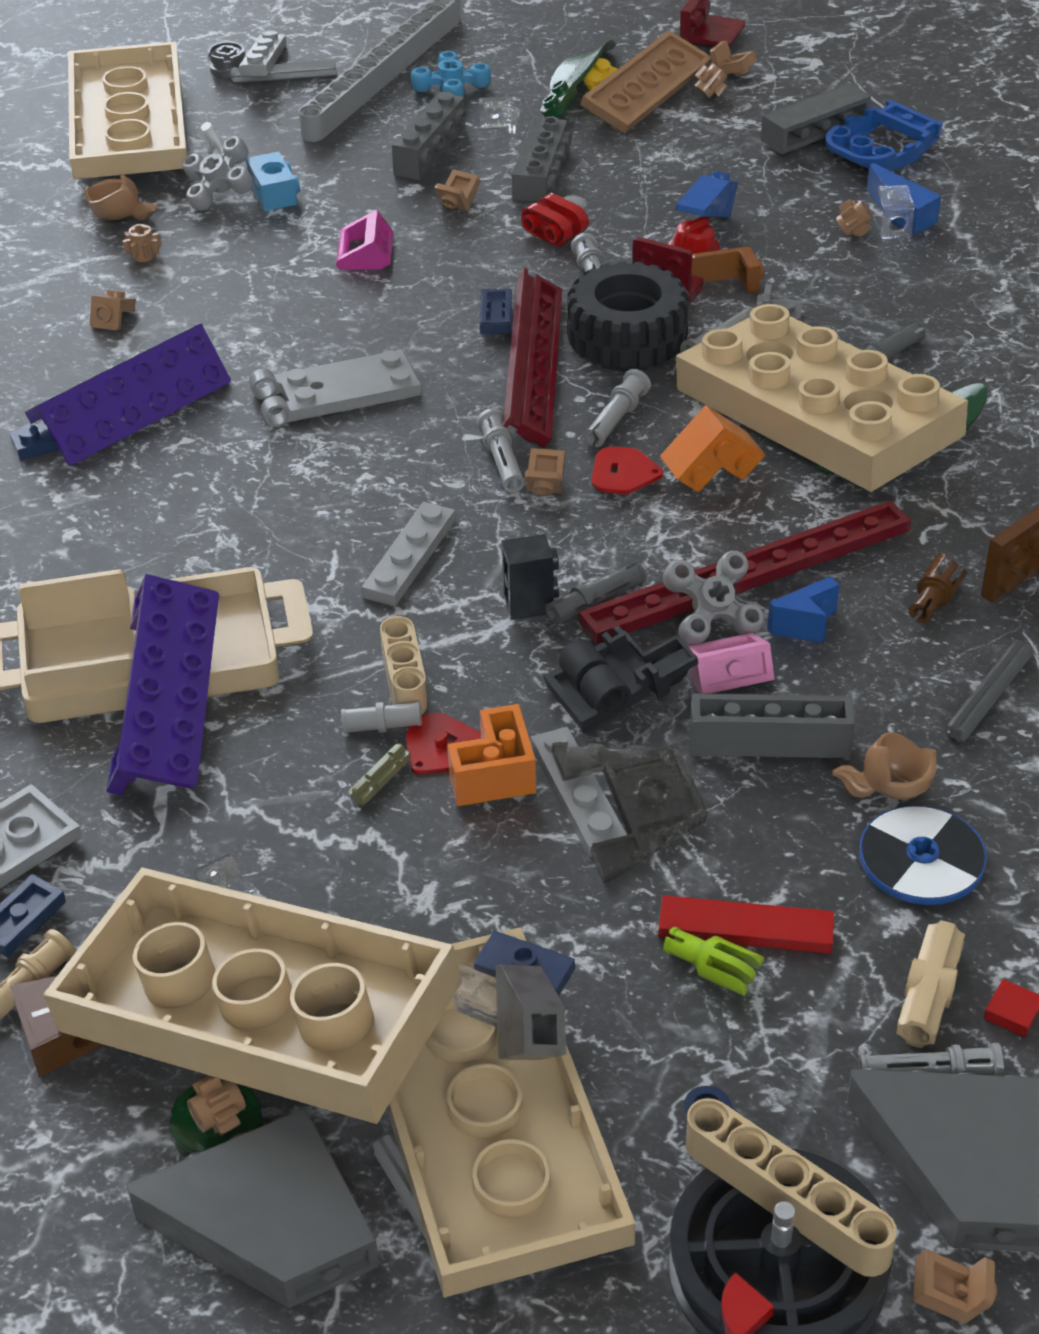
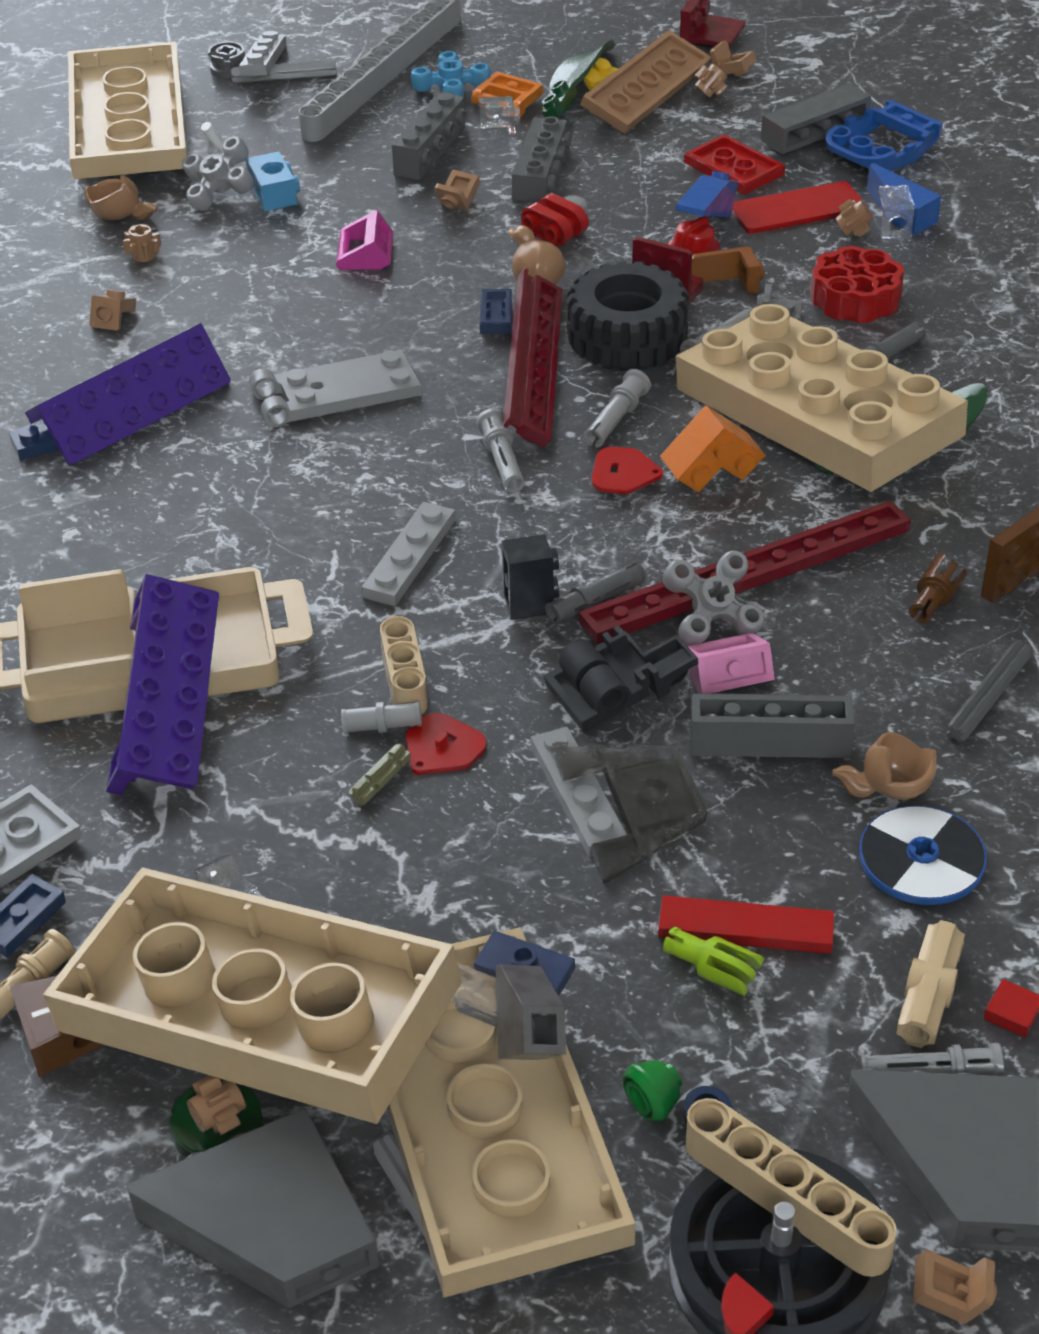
(498, 763): orange brick -> none
(500, 84): none -> orange plate
(536, 256): none -> medium nougat hair
(545, 471): medium nougat bracket -> none
(584, 254): light grey pin -> none
(652, 1088): none -> green cone
(743, 163): none -> red tile
(793, 207): none -> red piece
(804, 611): blue slope -> none
(856, 284): none -> red connector

